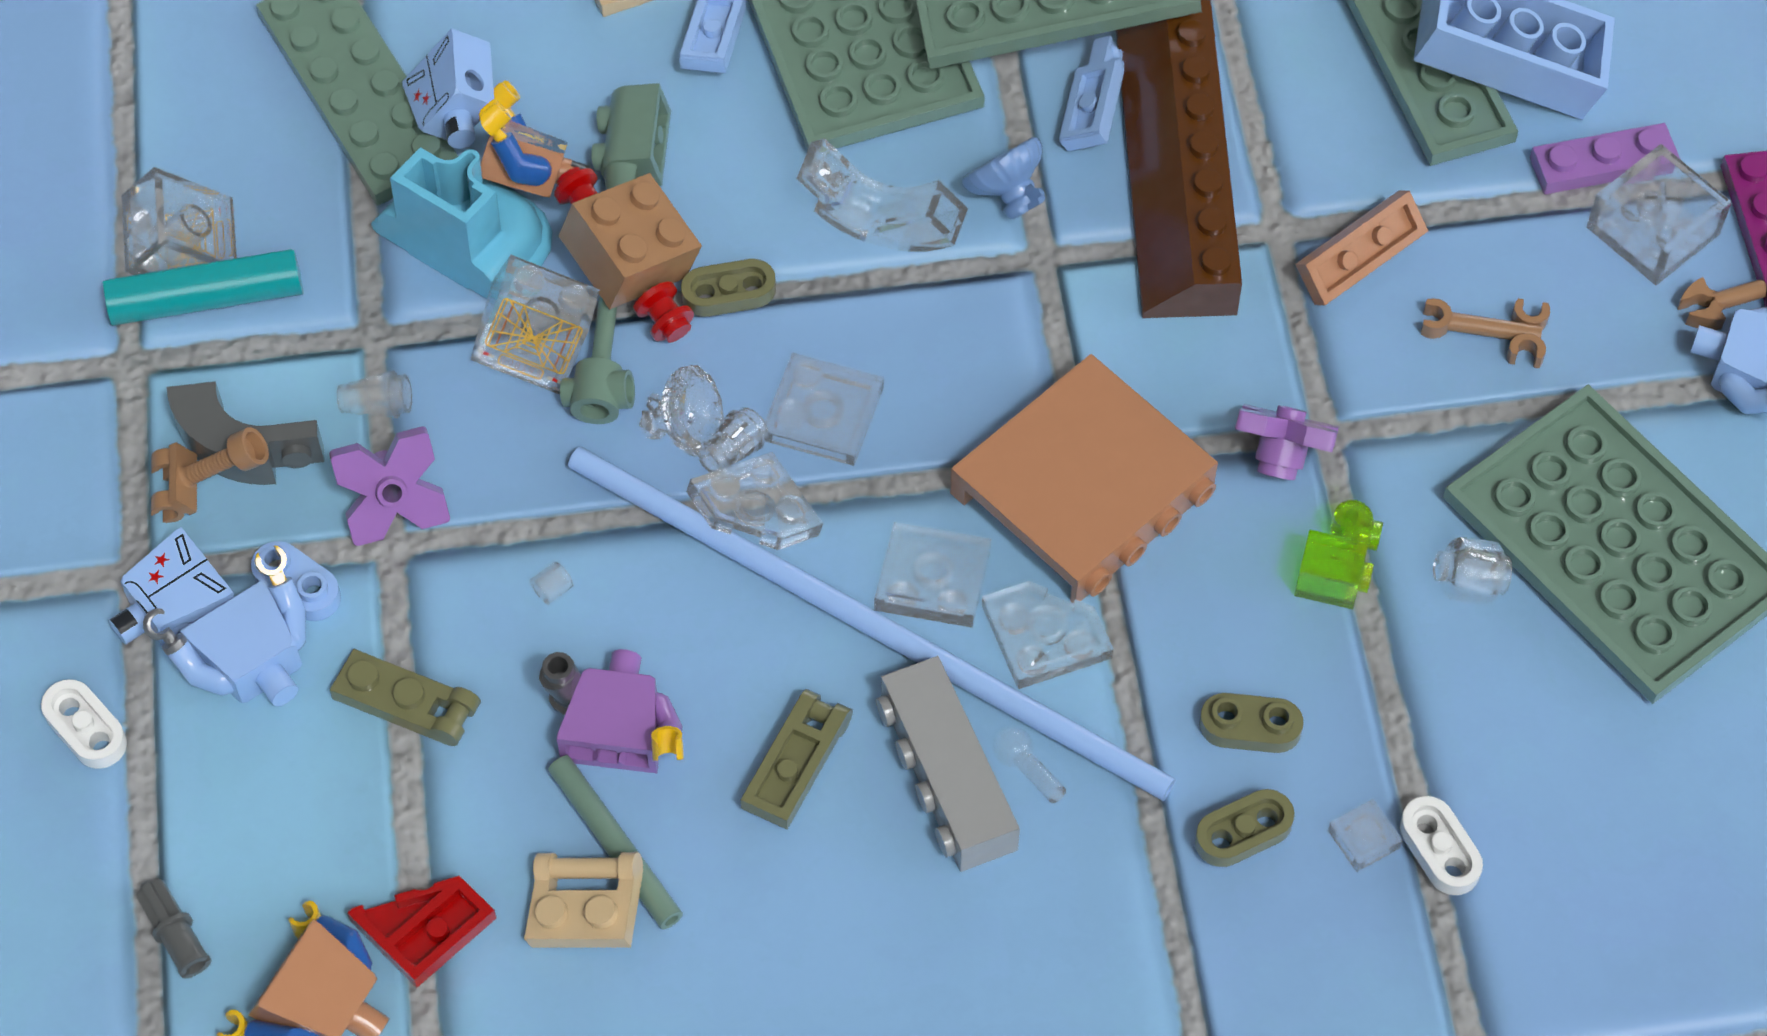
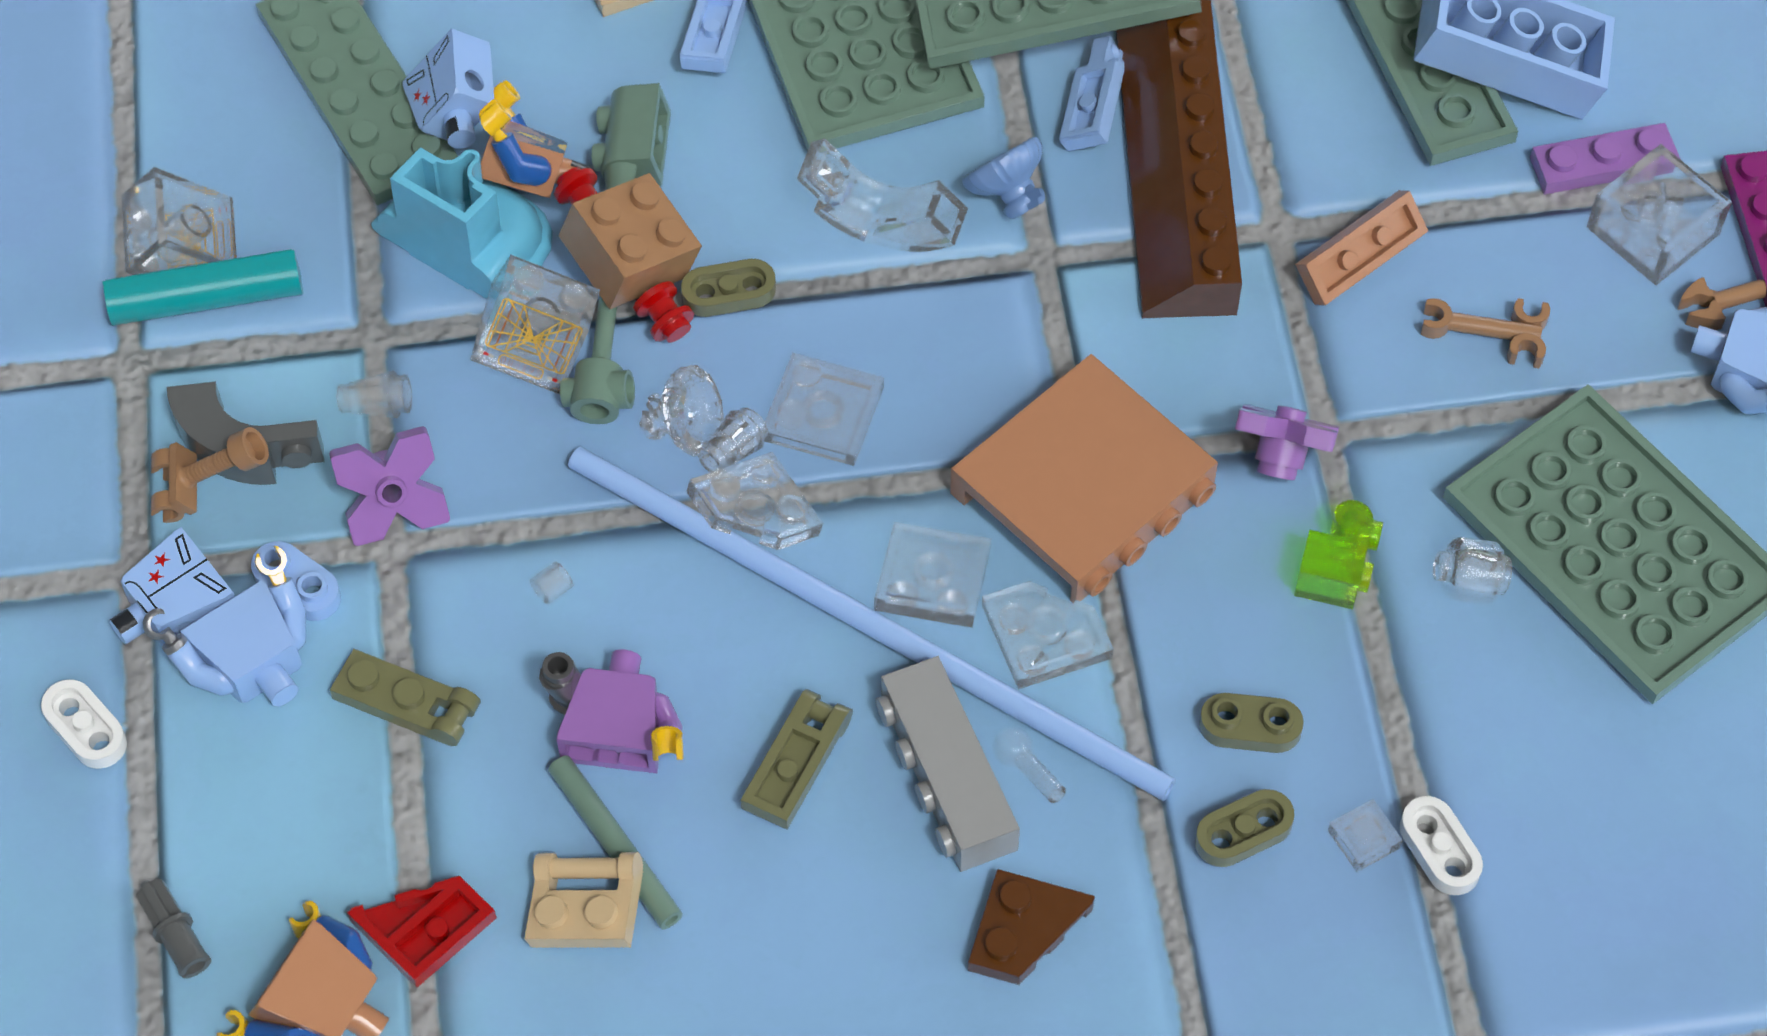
(1023, 924): none -> reddish brown wing

